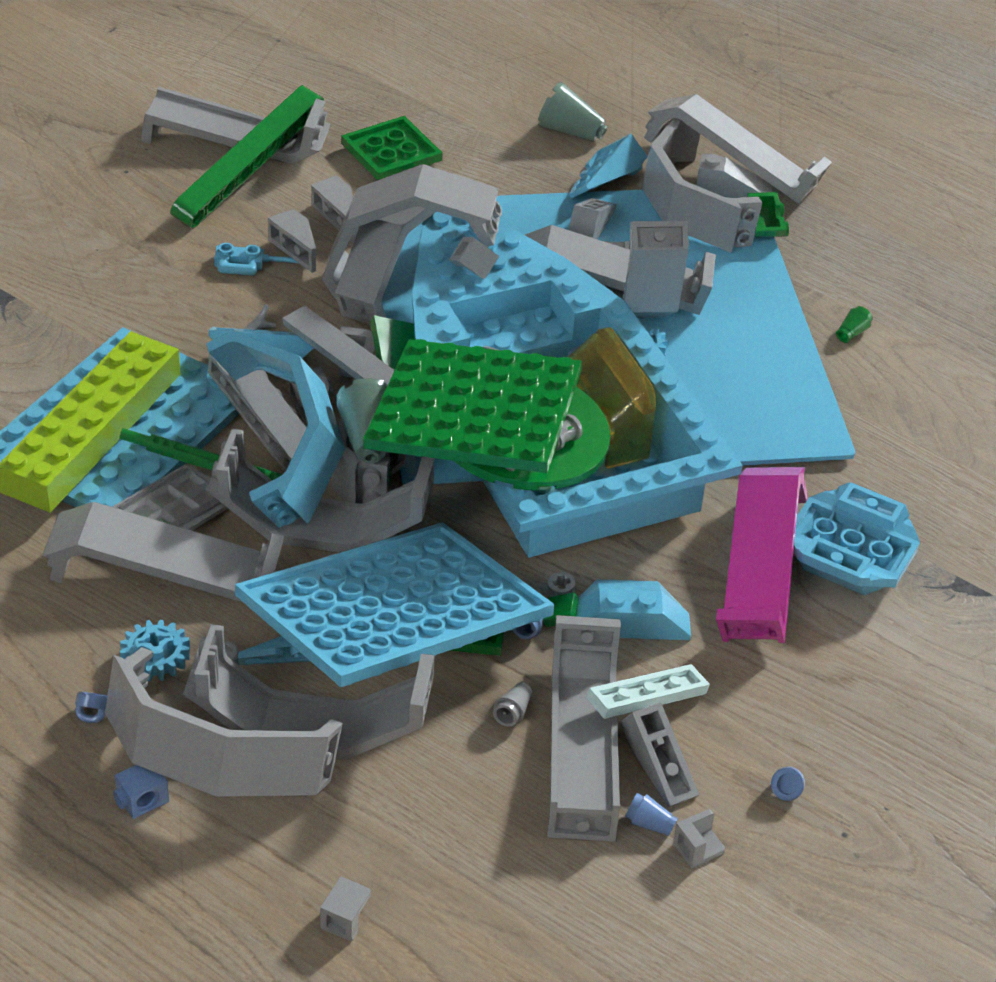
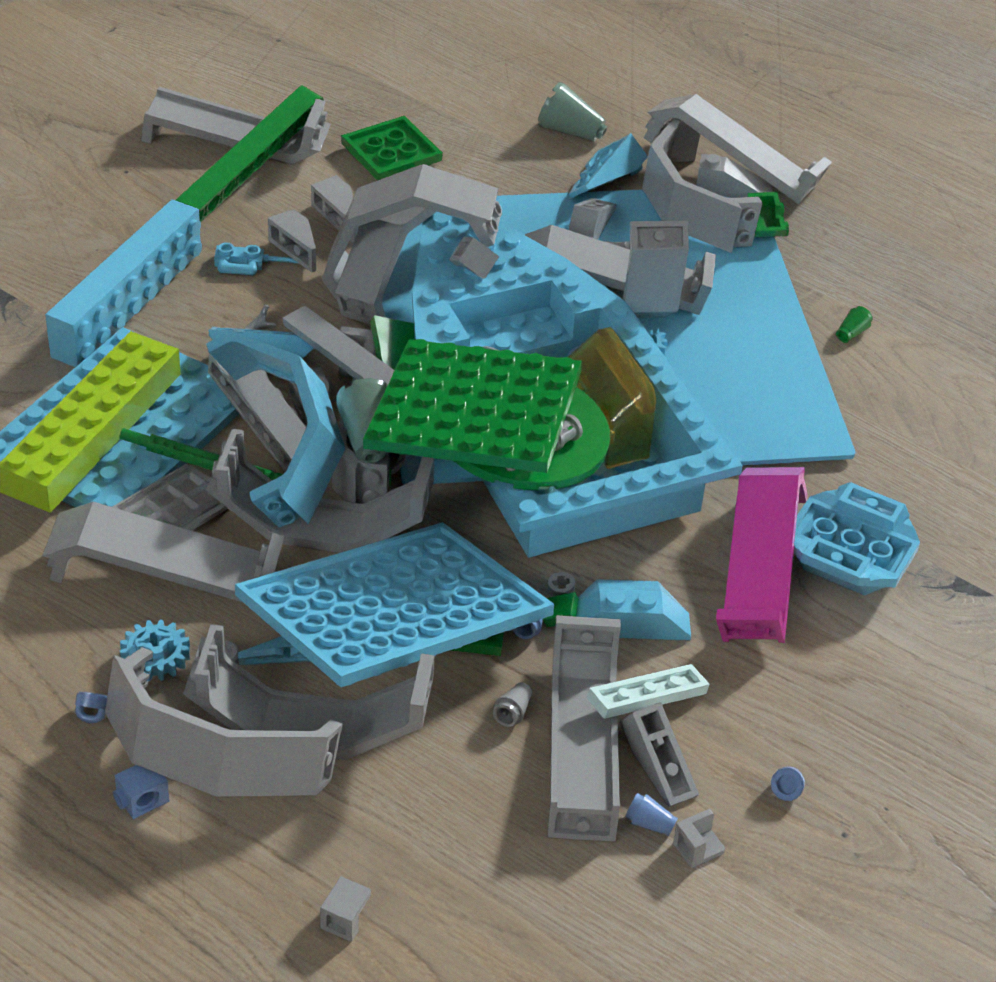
(123, 283): none -> medium azure brick

